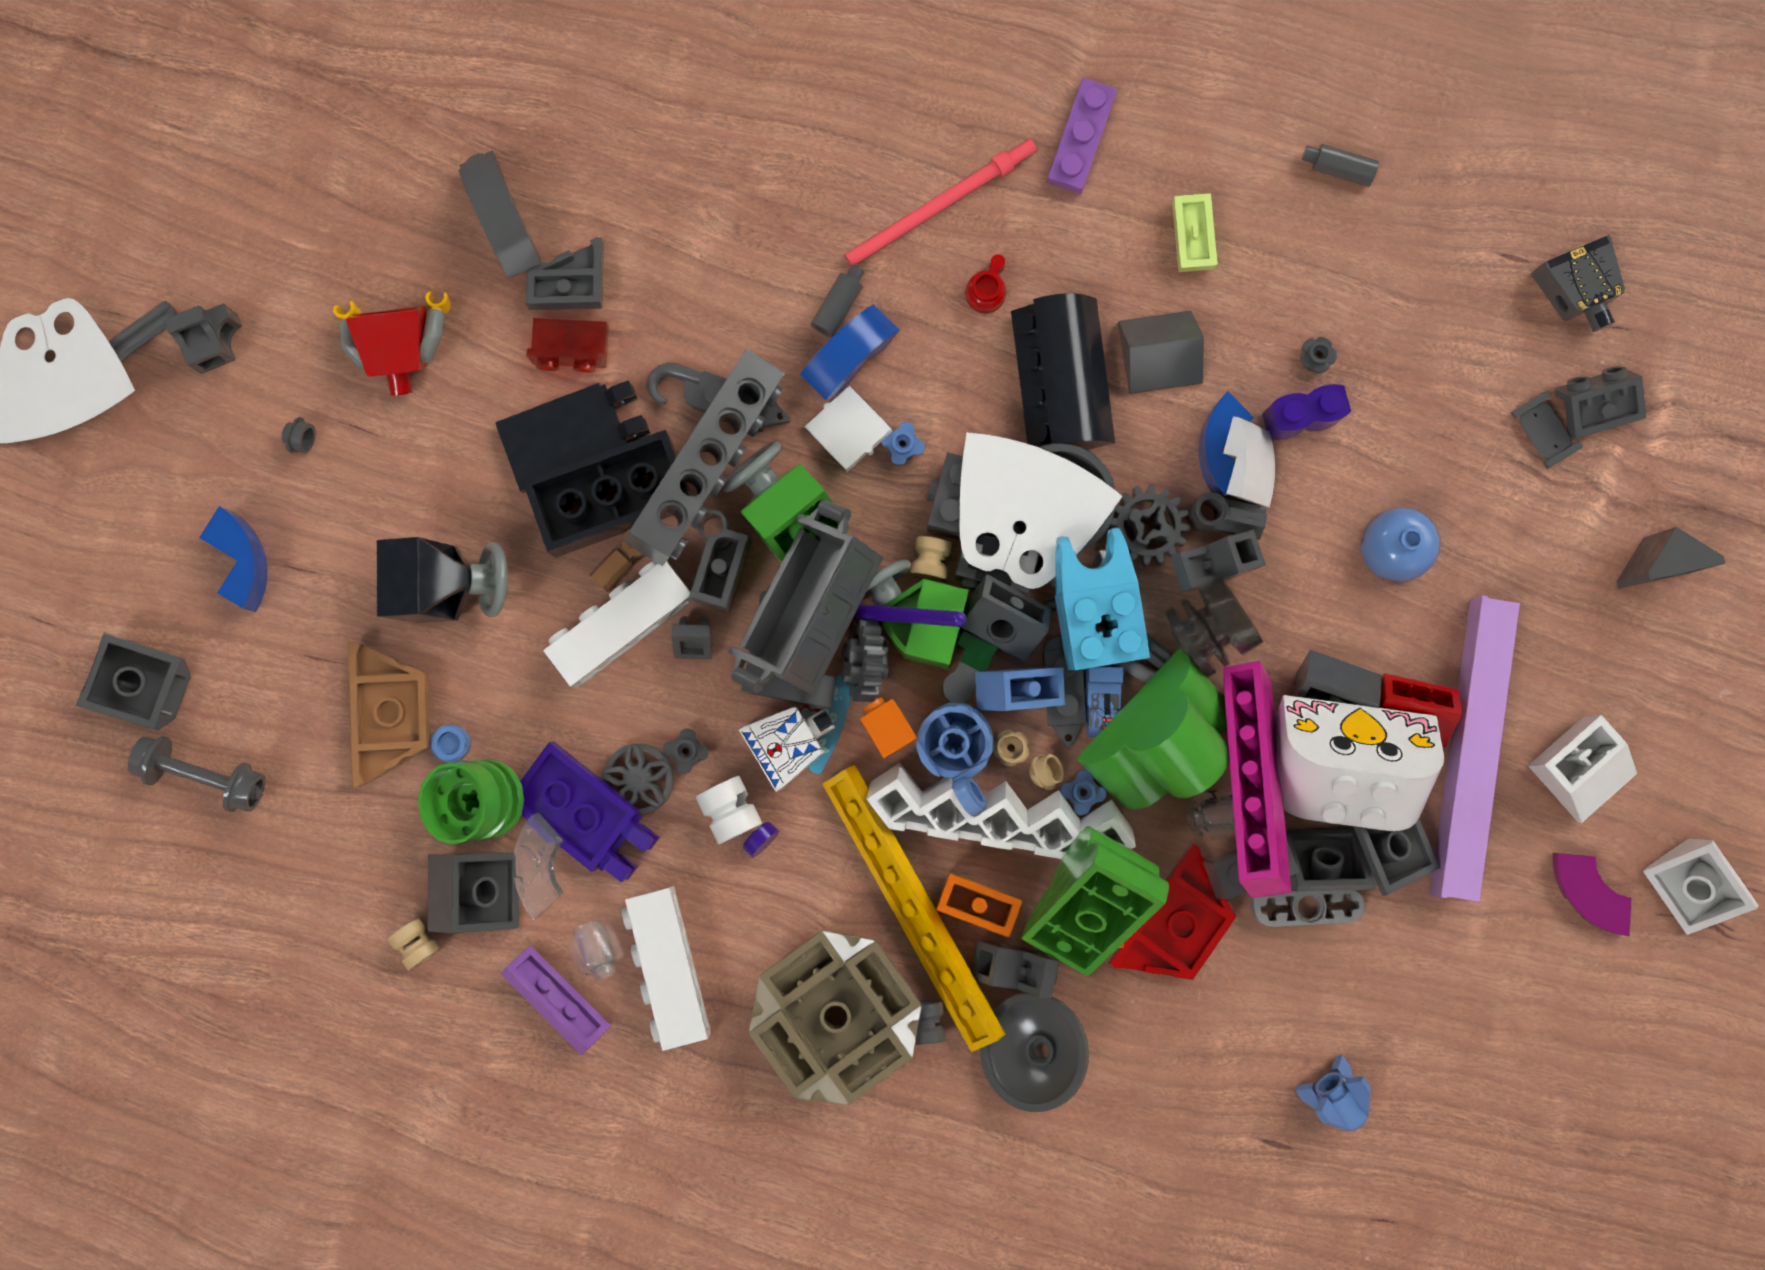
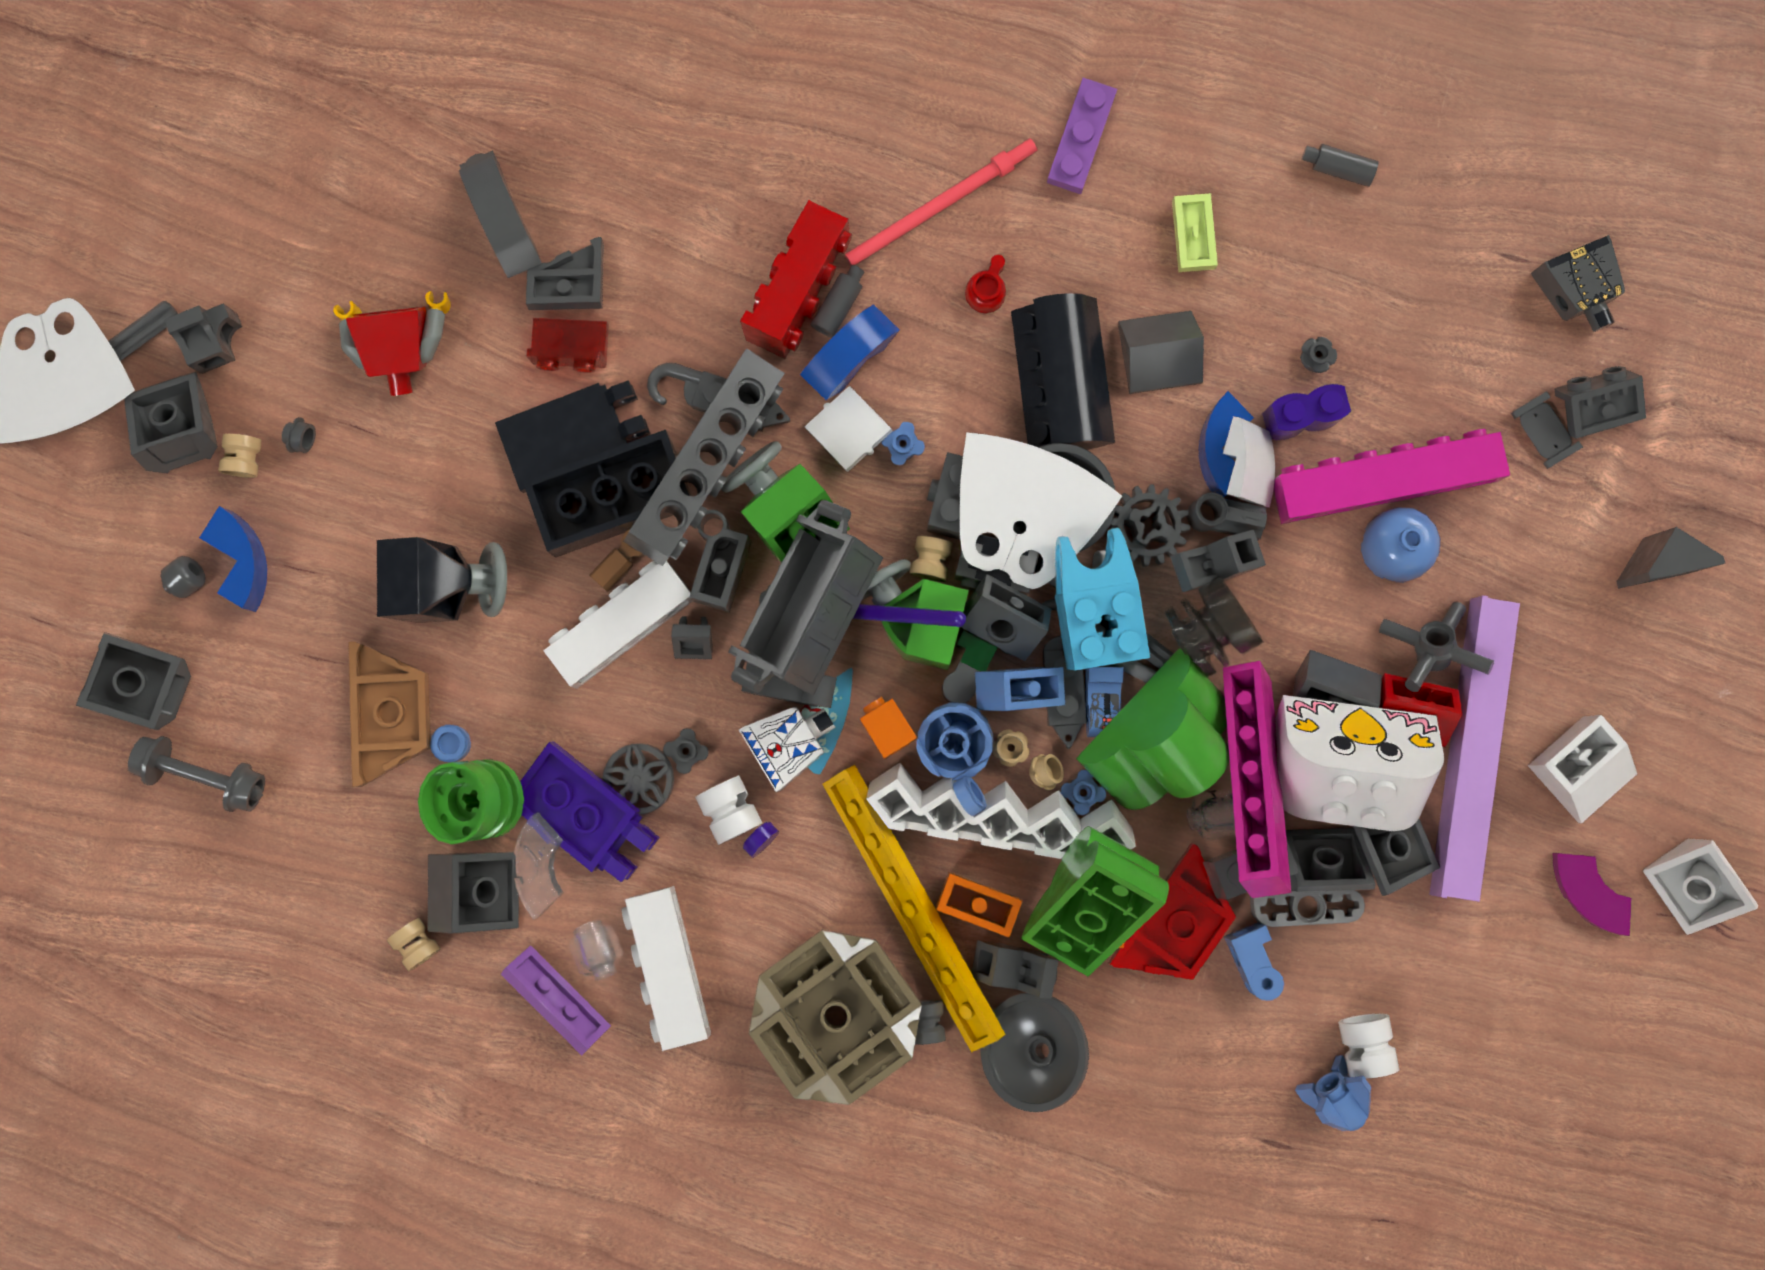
(170, 424): none -> dark grey slope
(182, 577): none -> dark grey piece
(239, 455): none -> tan wheel
(797, 280): none -> red wedge
(865, 661): dark grey gear -> none
(1253, 963): none -> medium blue leg
(1368, 1045): none -> white wheel
(1390, 477): none -> dark pink brick
(1436, 646): none -> dark grey bar

